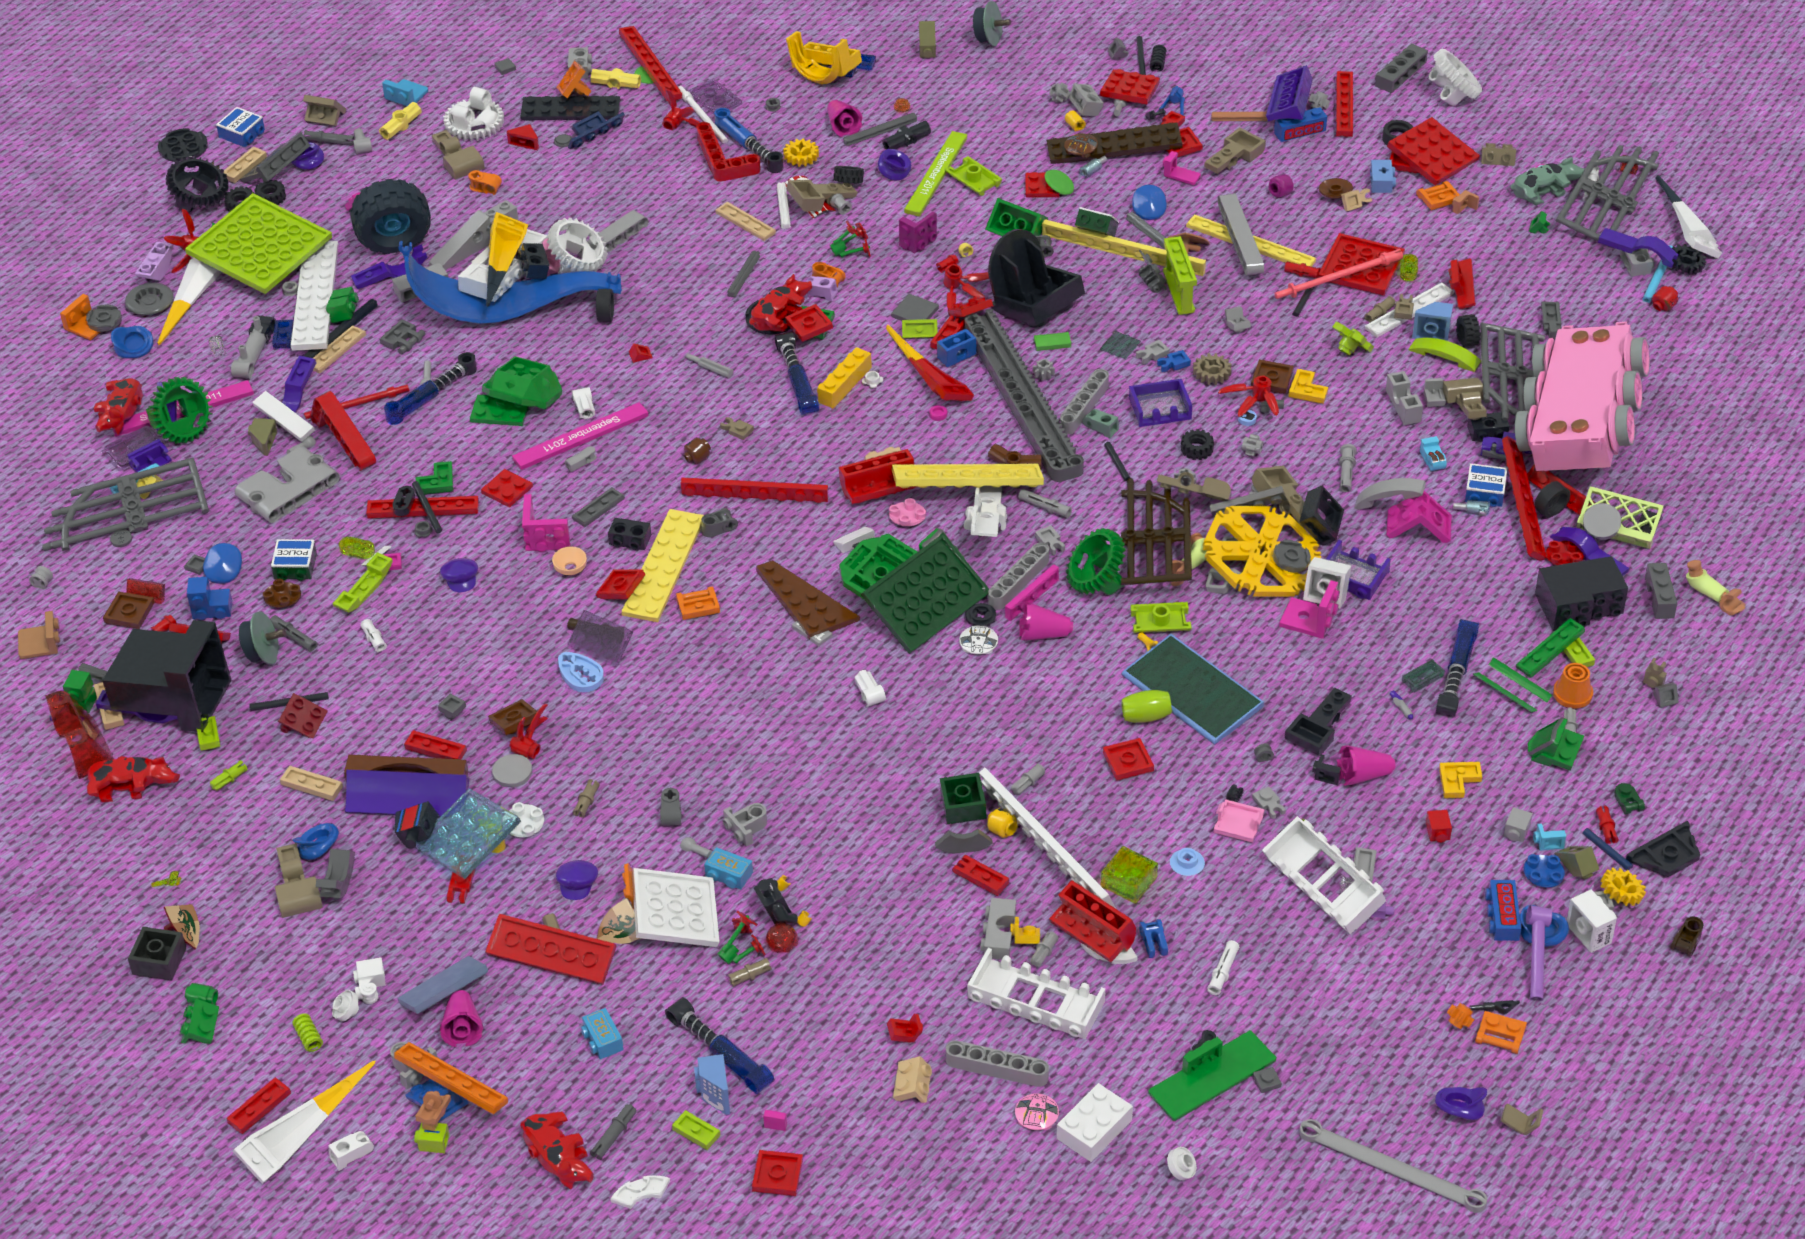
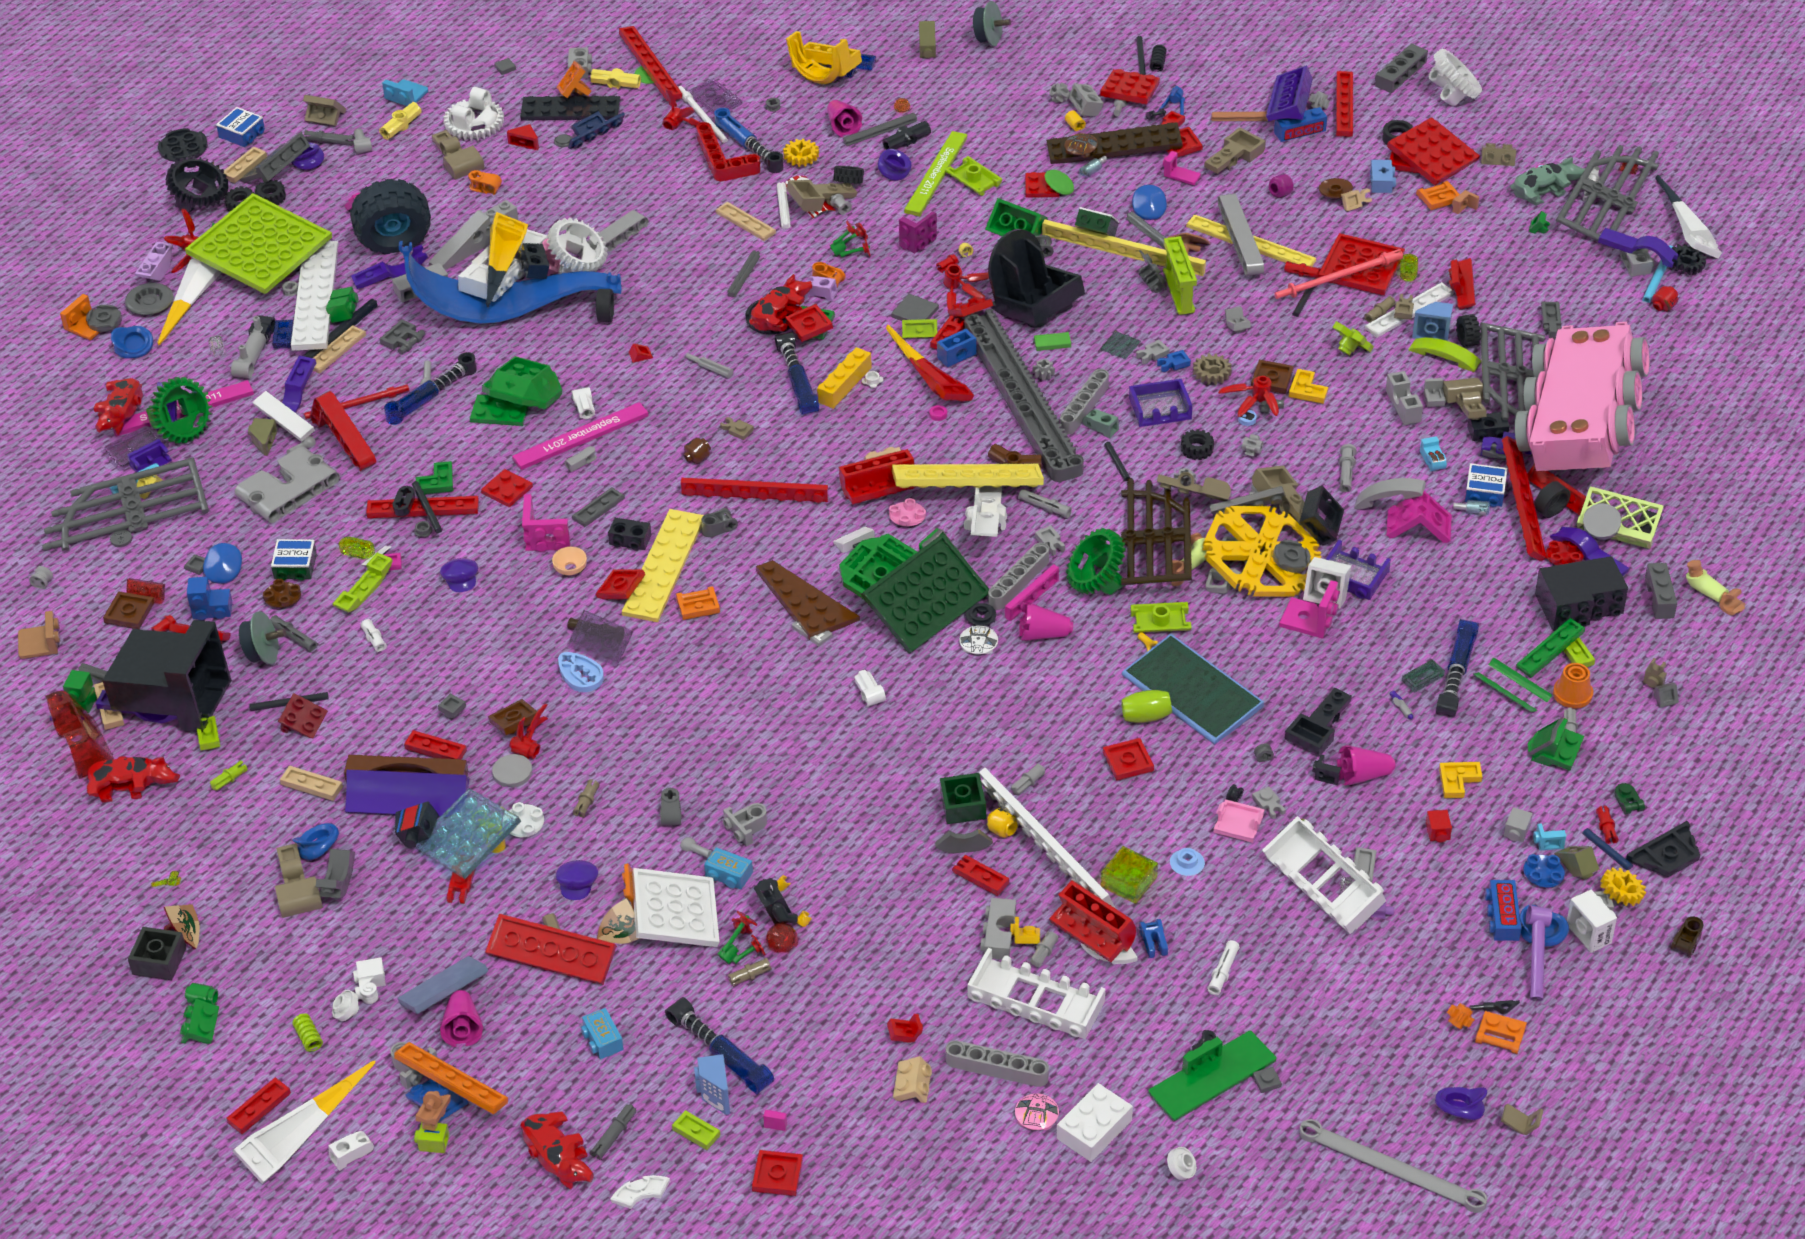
(1117, 49): flat silver tile -> none

